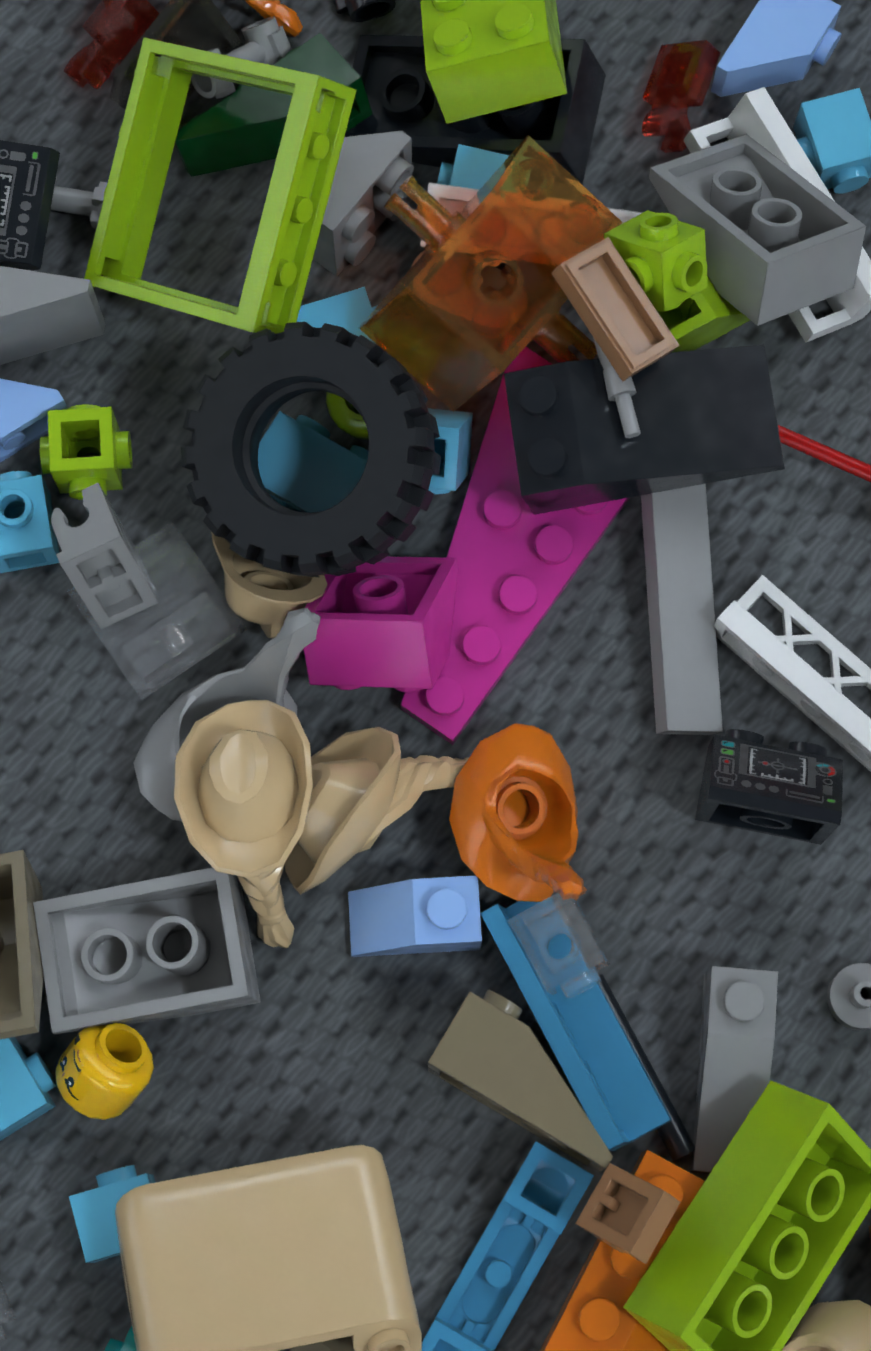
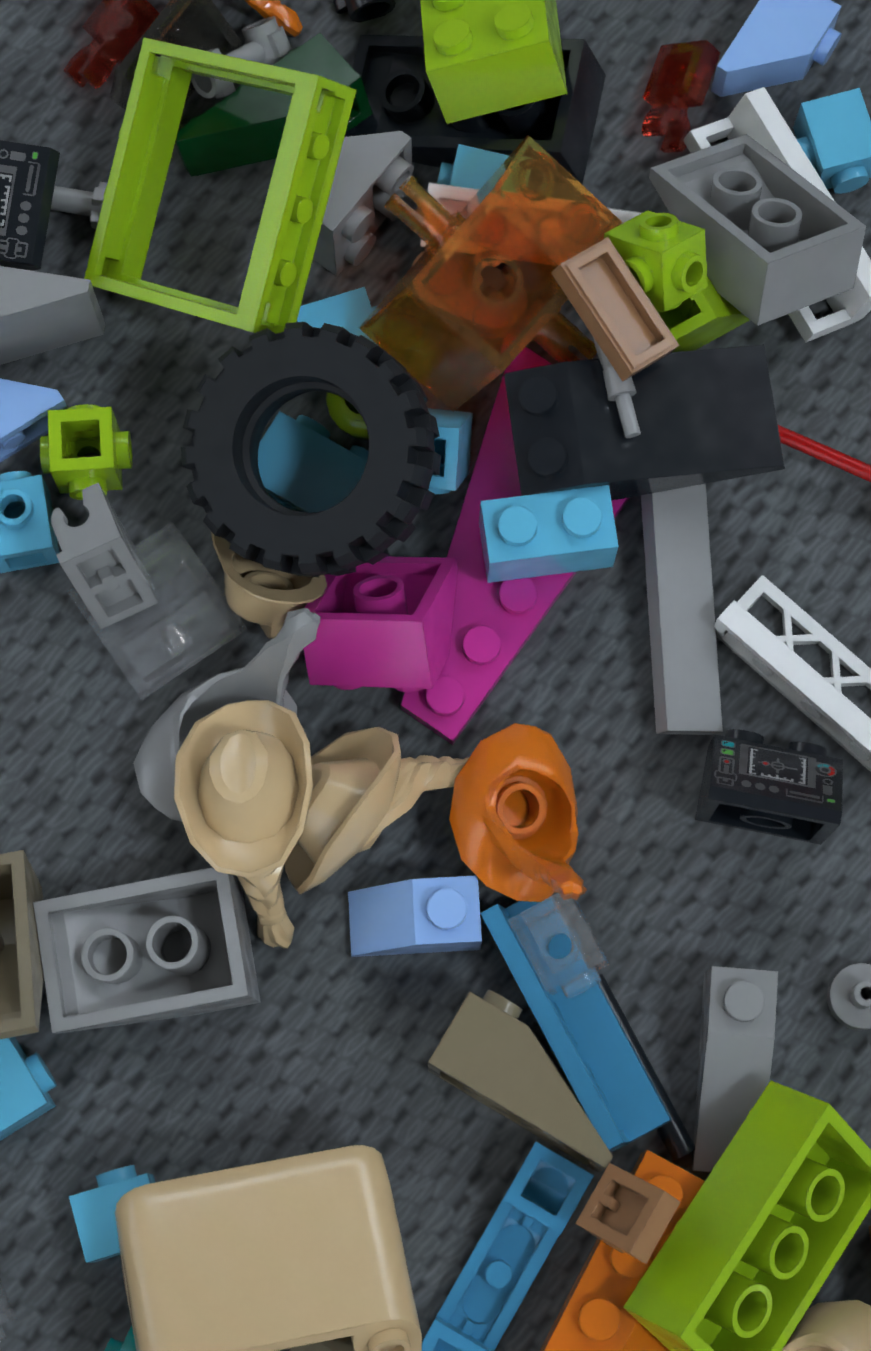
(104, 1070): yellow head -> none
(548, 533): none -> medium azure brick

